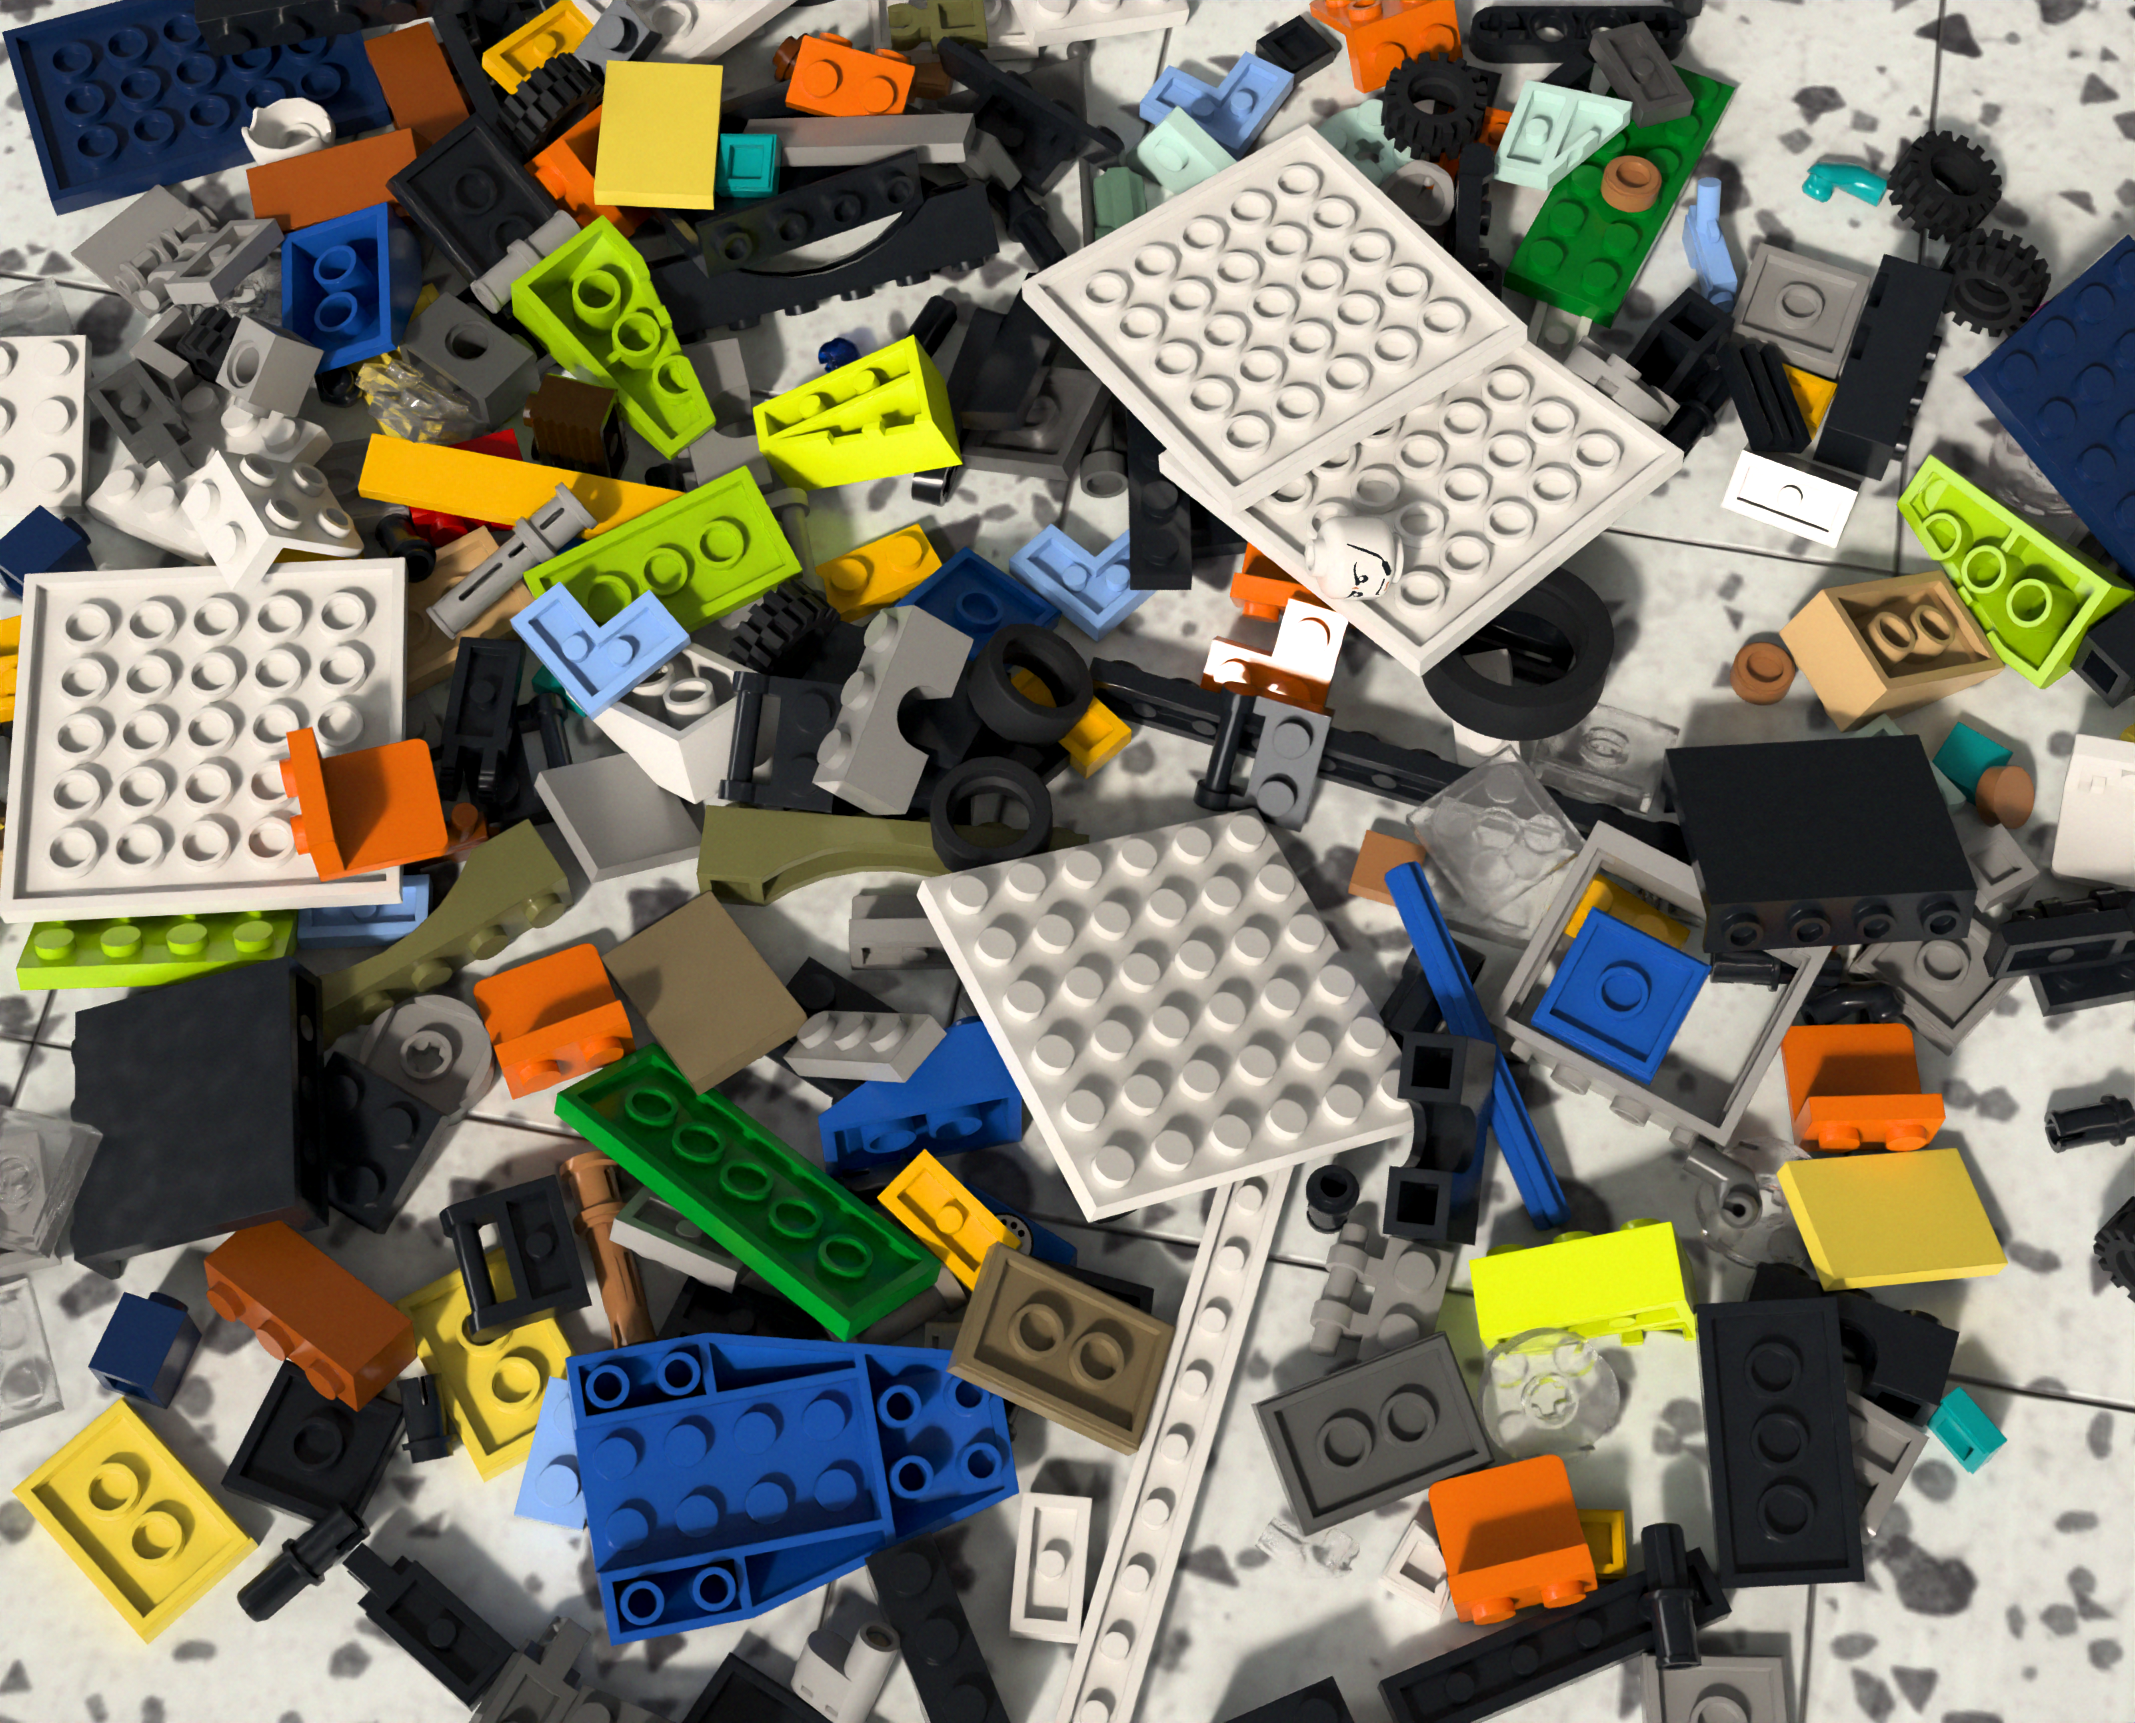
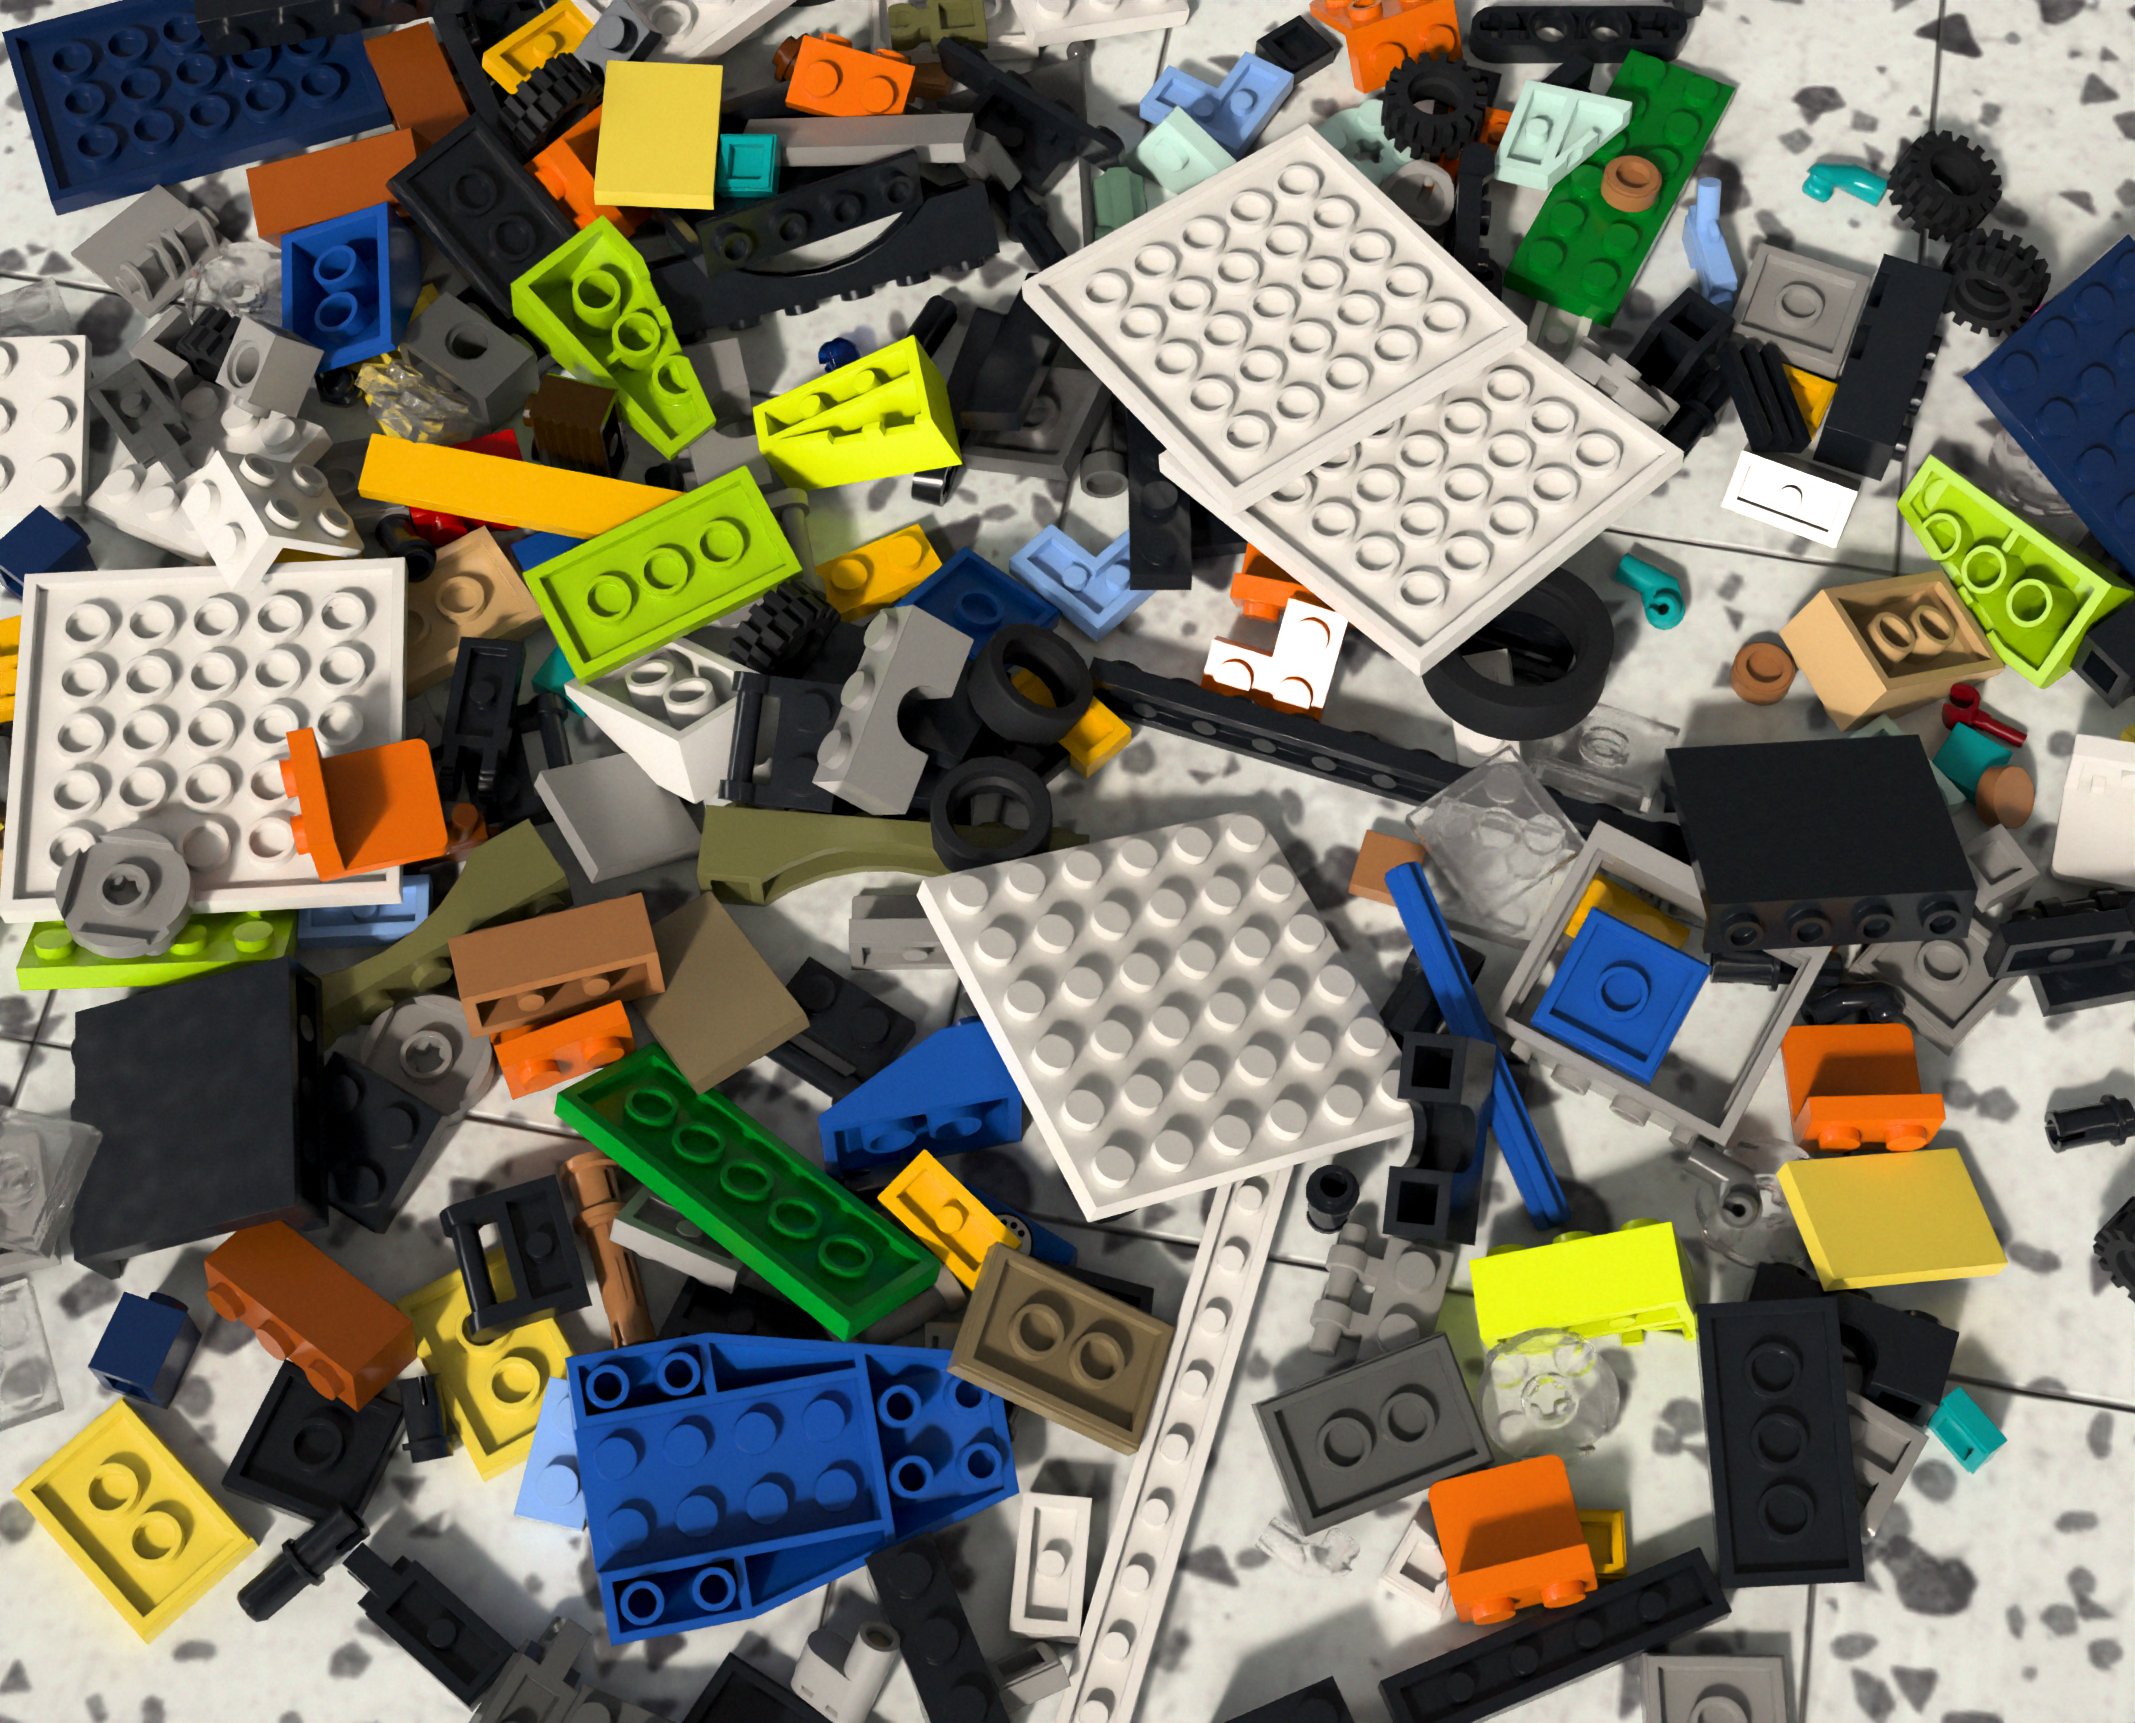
(135, 928): none -> light grey plate
(212, 264): light grey plate -> none
(288, 130): white hair -> none
(494, 286): light grey pin -> none
(534, 542): light grey pin -> none
(556, 965): none -> medium nougat brick
(601, 662): light blue plate -> none
(864, 1045): light grey plate -> none
(1028, 1676): none -> light grey tile
(1284, 761): plate -> none
(1354, 557): white head -> none
(1641, 74): flat silver plate -> none
(1658, 591): none -> teal arm
(1670, 1597): black axle -> none
(1971, 716): none -> dark red hand

